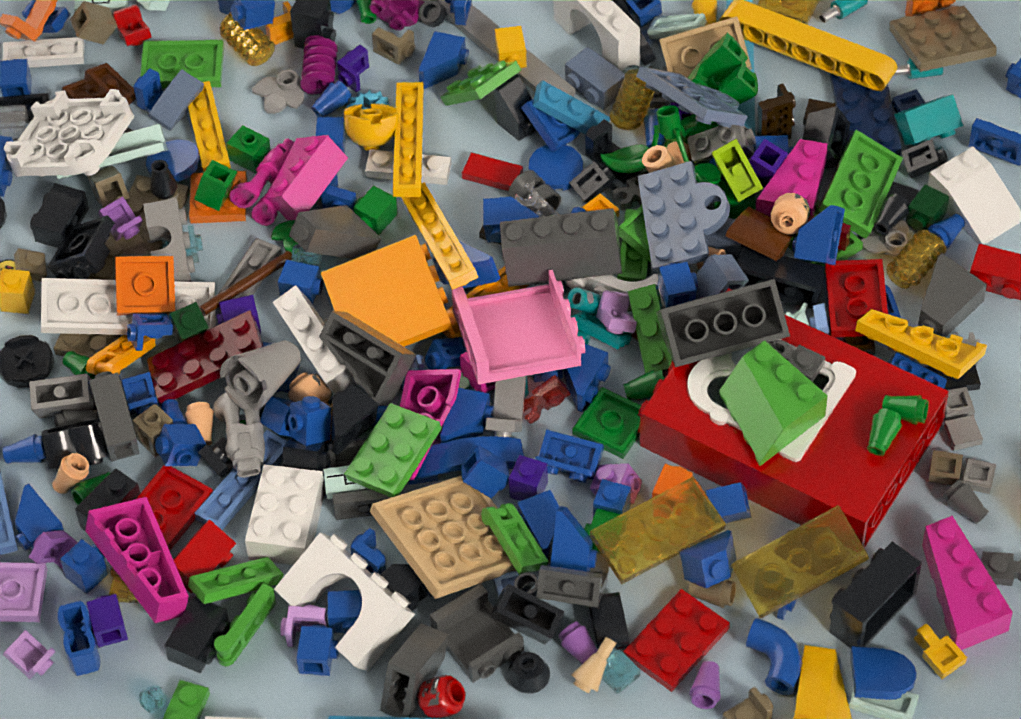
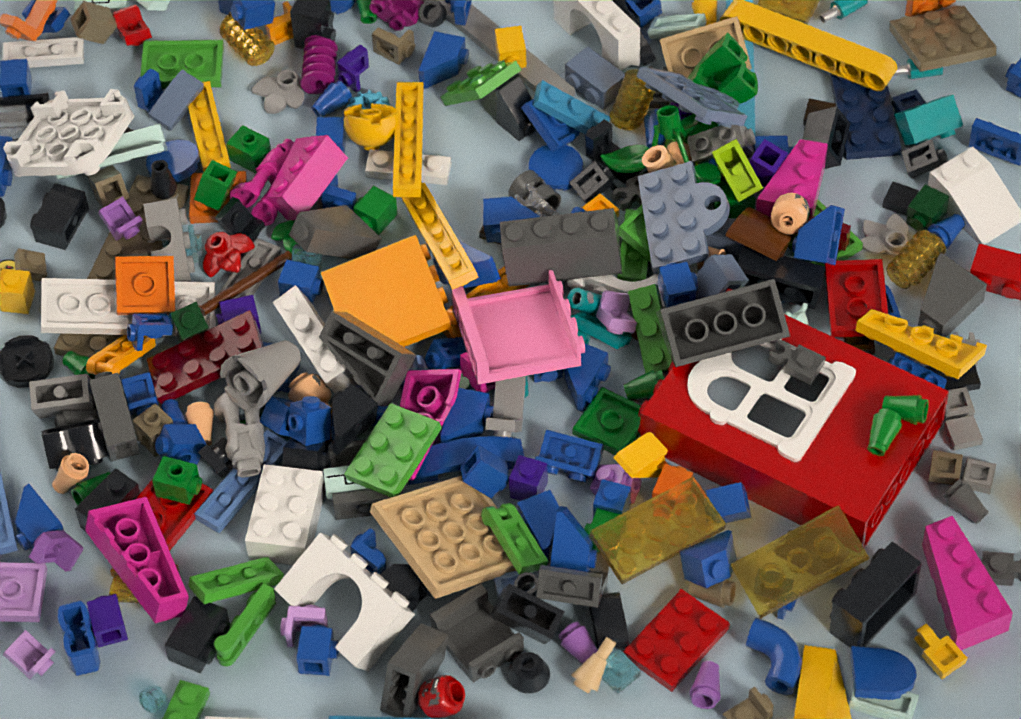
(25, 451): blue cone -> none
(82, 250): black plate -> none
(84, 566): blue brick -> none
(98, 83): reddish brown slope -> none
(177, 480): none -> green brick
(204, 552): red brick -> none
(226, 254): none -> red plate
(237, 219): none -> black bracket
(343, 609): blue brick -> none
(491, 171): red tile -> none
(546, 396): clear red plate -> none
(643, 457): none -> yellow slope
(771, 401): bright green wedge -> none
(776, 114): dark brown bracket -> none
(820, 319): light blue plate -> none
(861, 182): bright green plate -> none
(891, 213): black cone -> none

